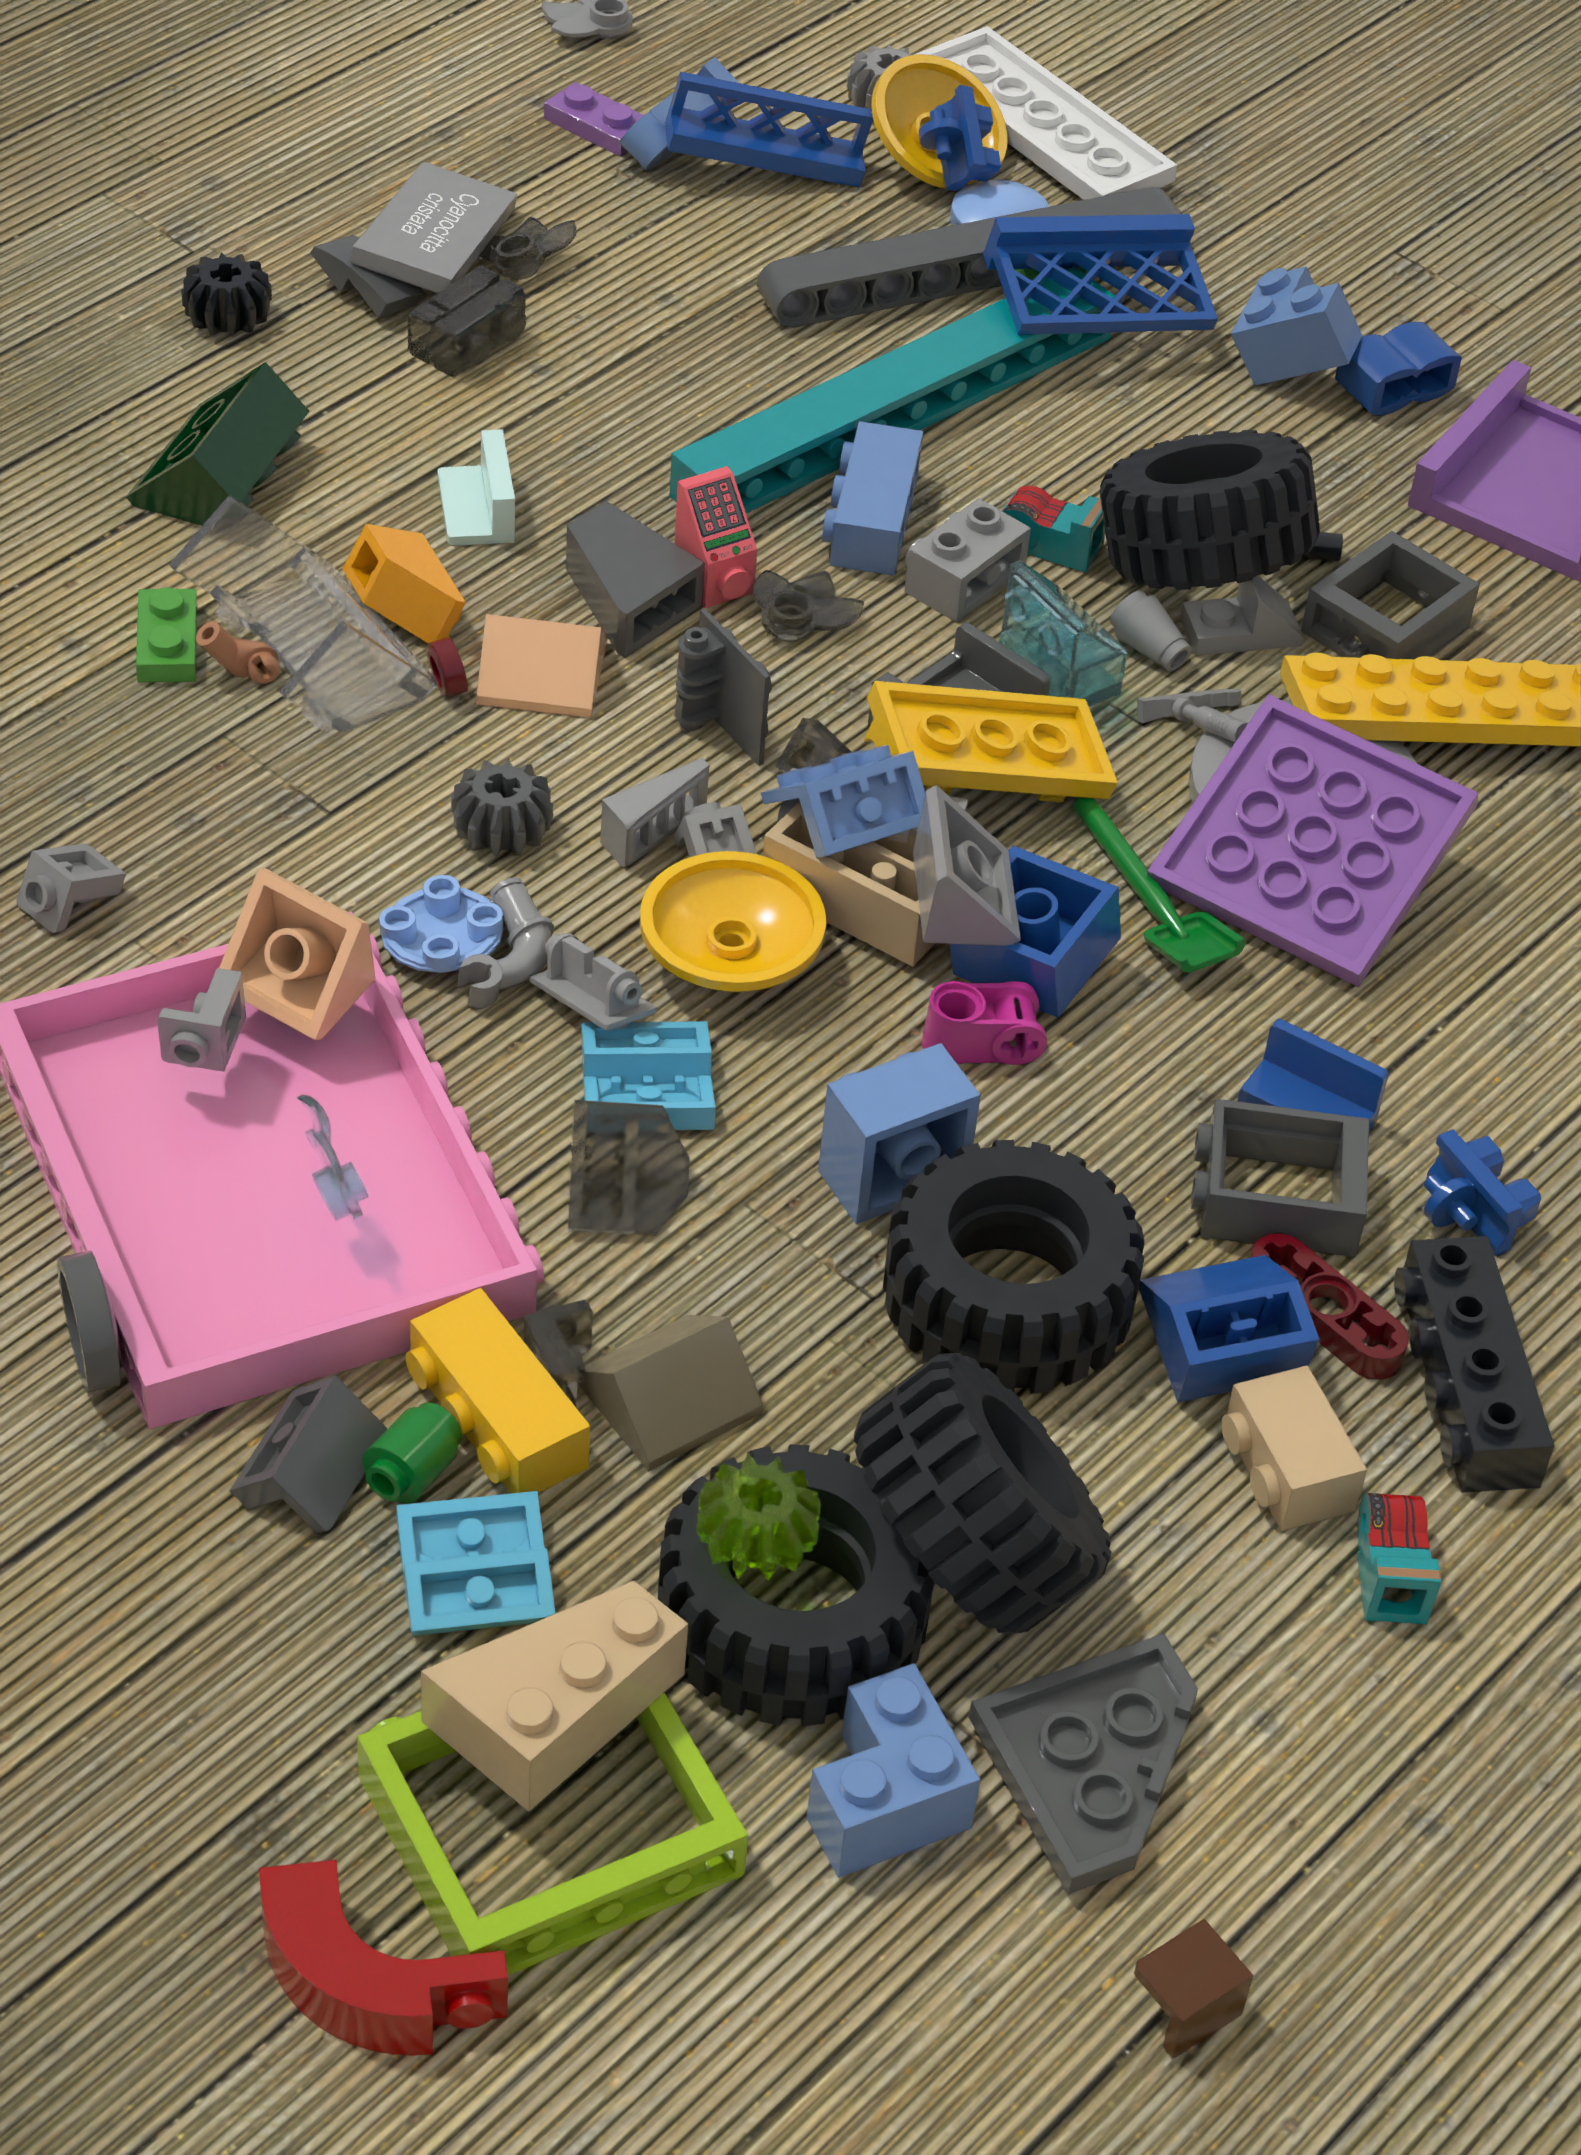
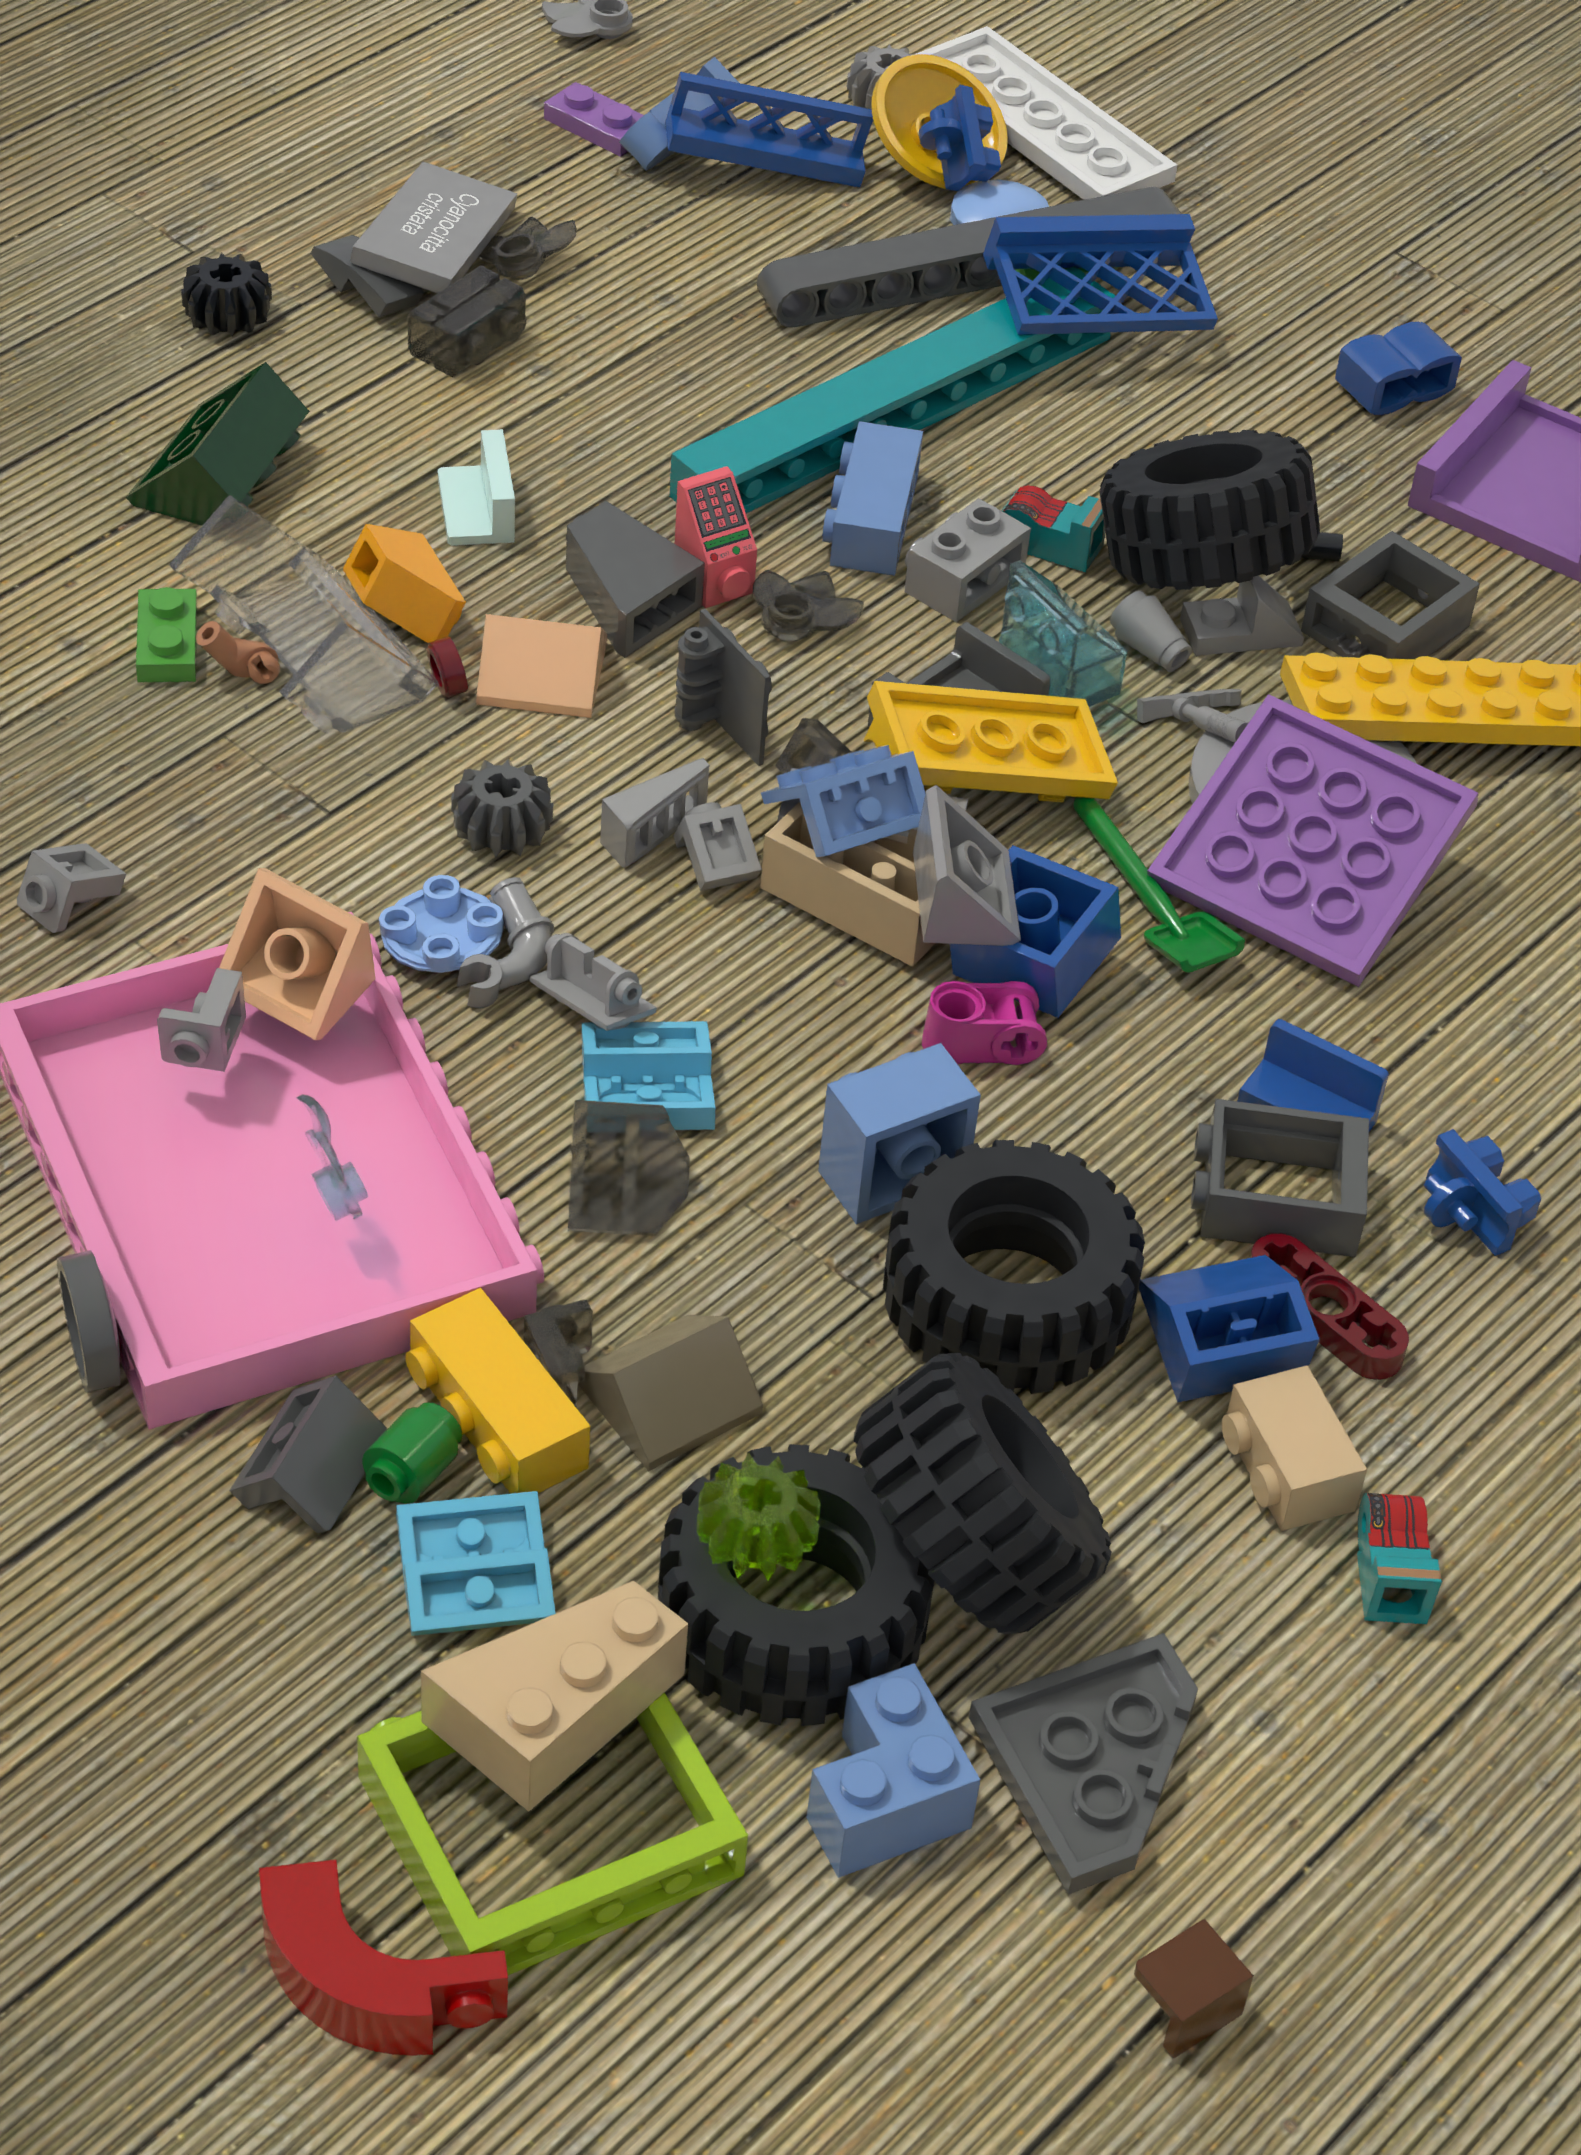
(732, 921): yellow dish -> none
(1294, 327): medium blue brick -> none
(1474, 1365): black brick -> none

